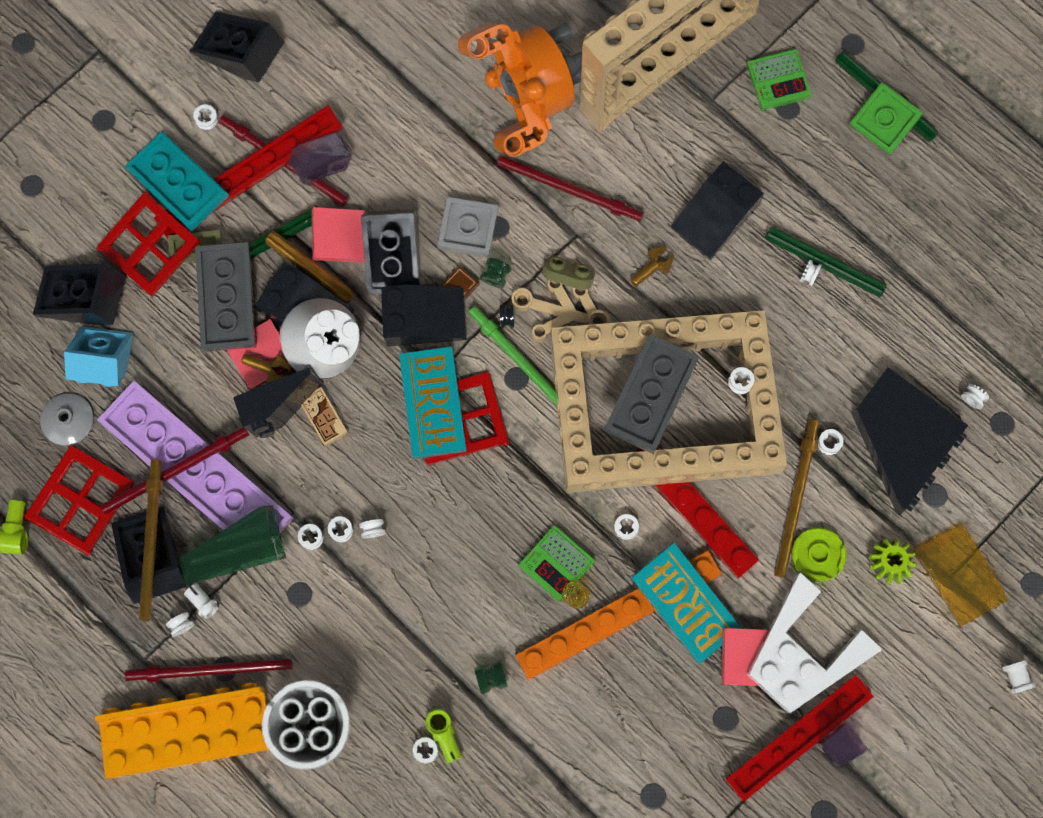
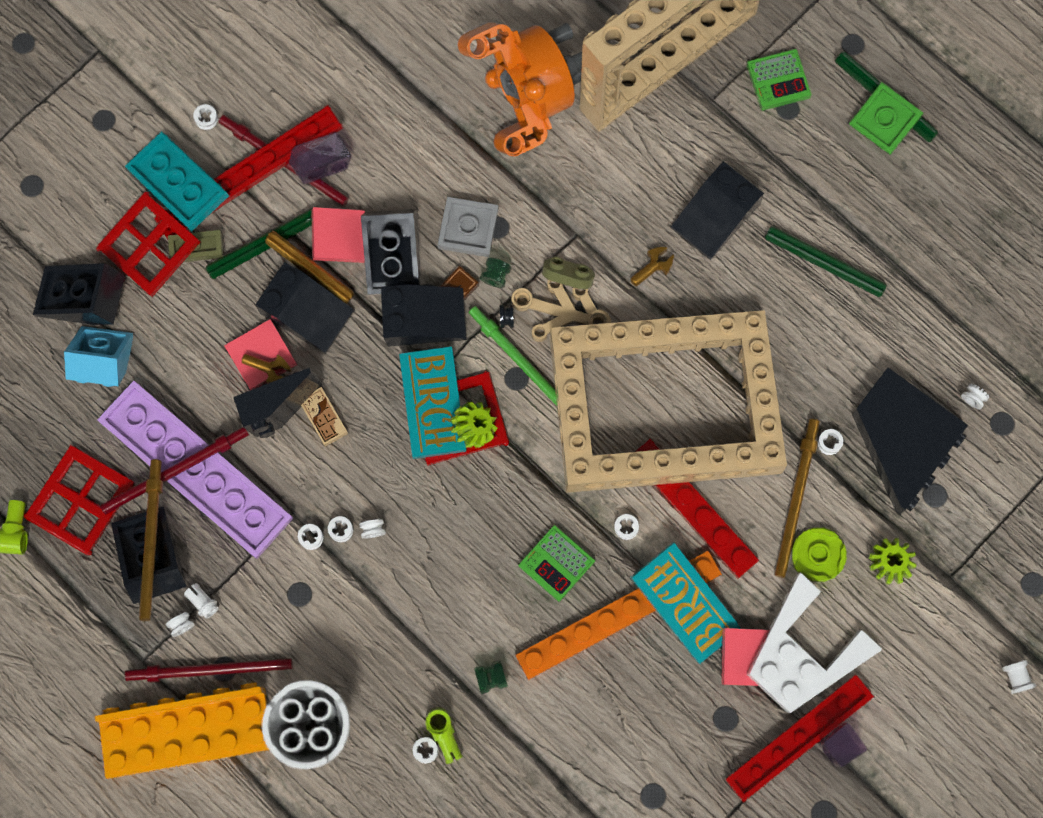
(75, 427): light grey dish -> none
(225, 297): dark grey plate -> none
(238, 45): black slope -> none
(241, 546): clear green slope -> none
(304, 338): white cone -> none
(473, 424): none -> lime gear
(582, 596): clear yellow bush -> none
(617, 207): dark red bar -> none
(651, 394): dark grey plate -> none
(744, 373): white bush -> none
(810, 274): white bush -> none
(961, 575): clear yellow piece -> none

